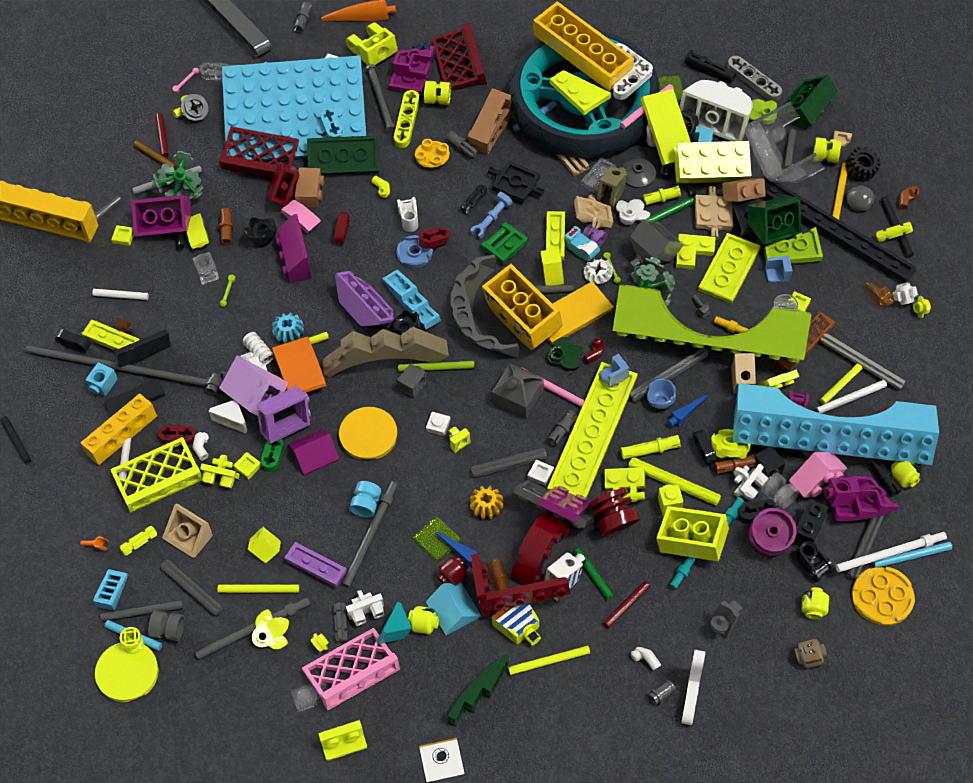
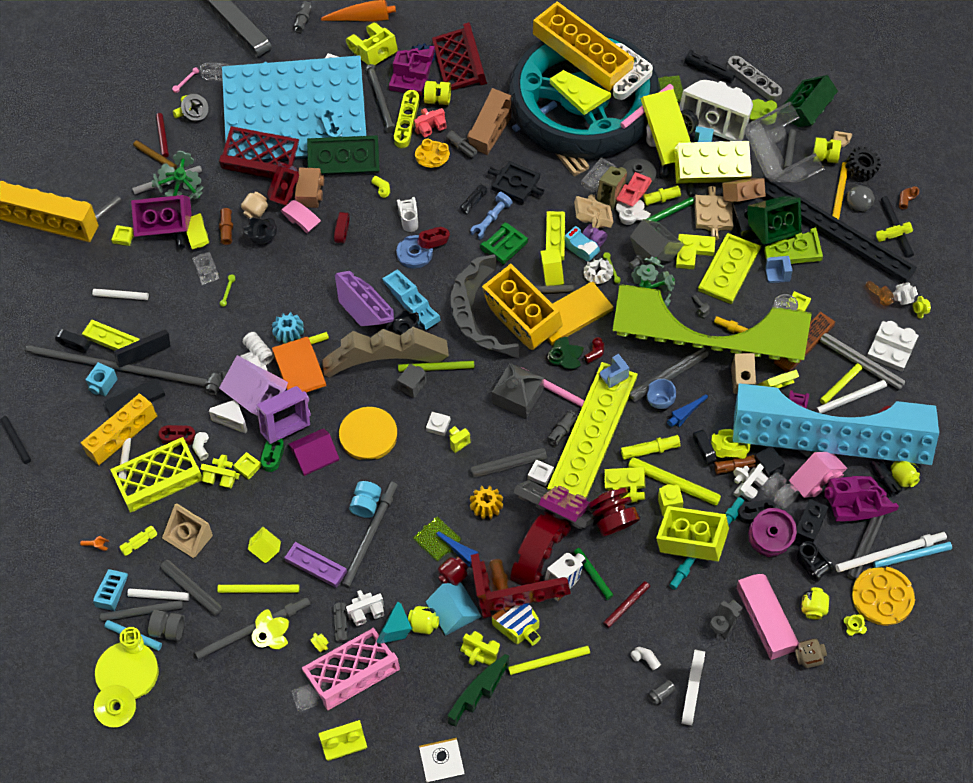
(105, 704): none -> neon yellow dish
(122, 325): reddish brown plate -> none
(158, 594): none -> white bar
(254, 205): none -> tan head
(294, 250): magenta slope -> none
(429, 120): none -> coral hips
(478, 650): none -> neon yellow hips
(634, 190): none -> coral slope
(767, 615): none -> bright pink brick
(855, 619): none -> neon yellow plate
(893, 345): none -> white plate

